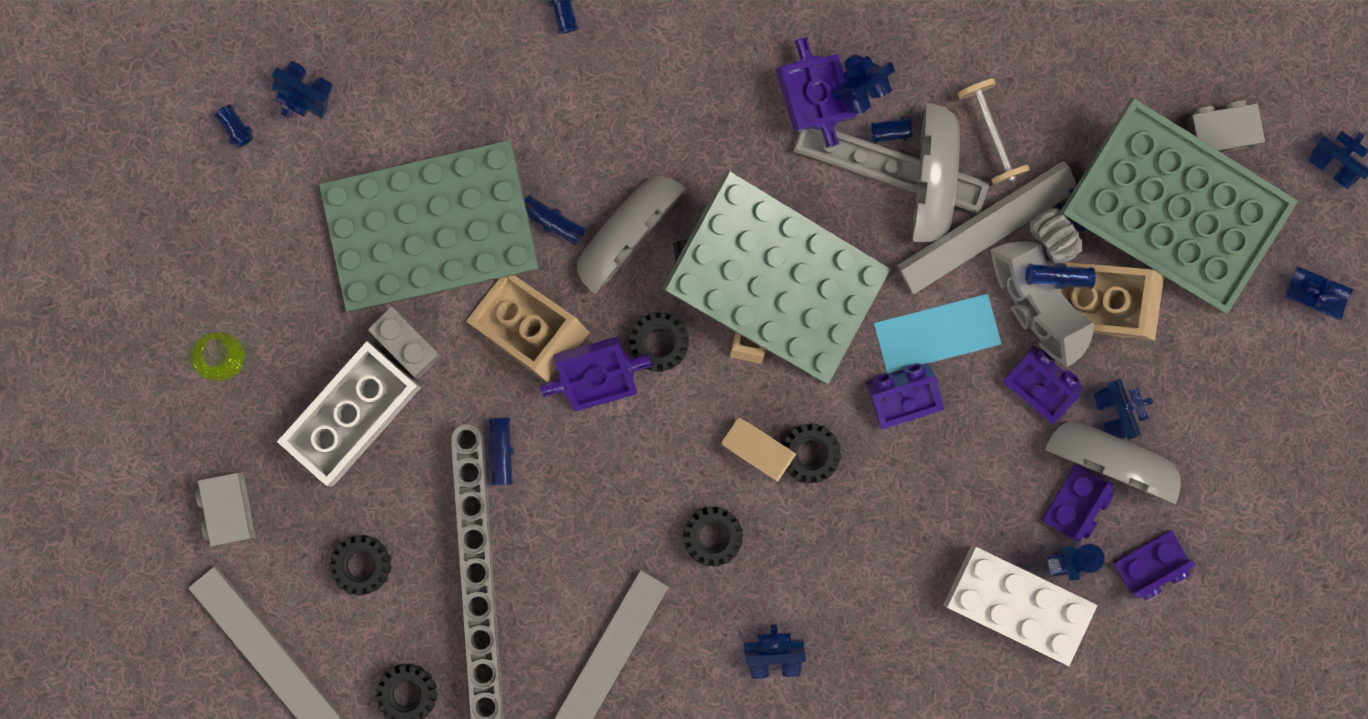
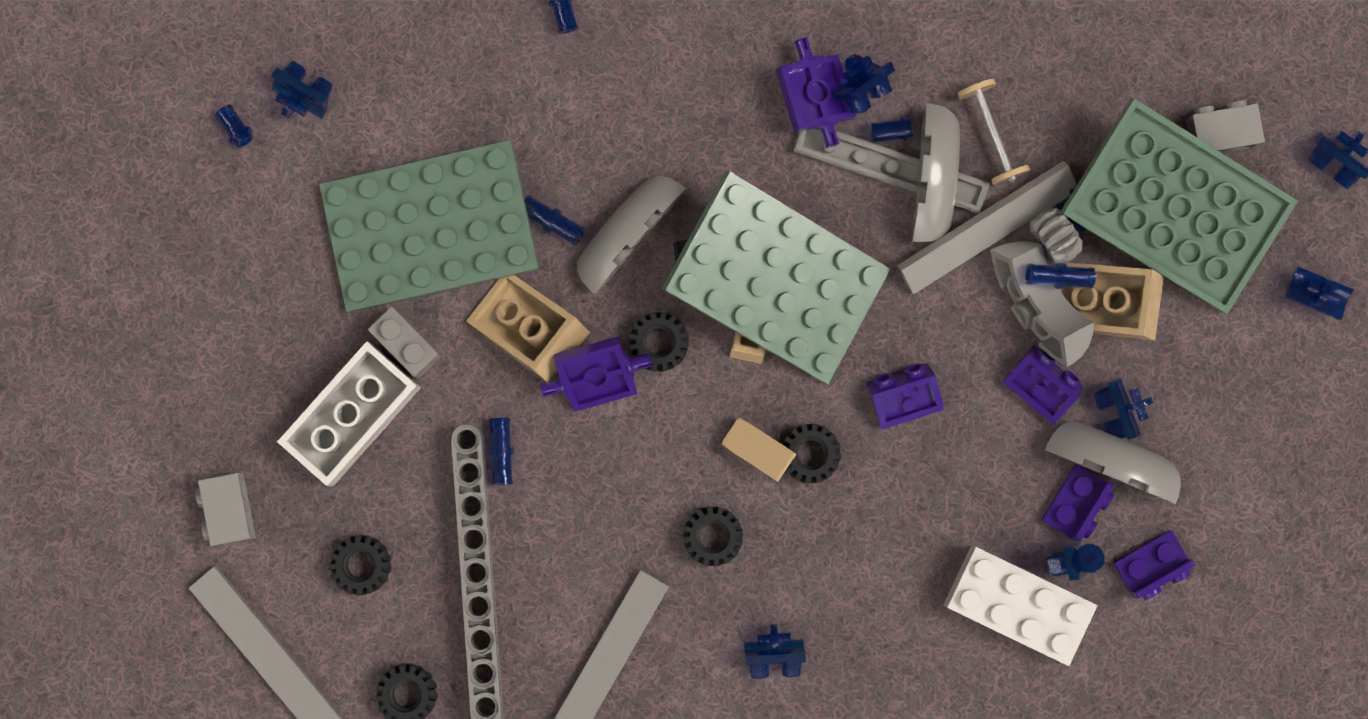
(226, 370): clear neon green piece -> none
(937, 333): medium azure piece -> none

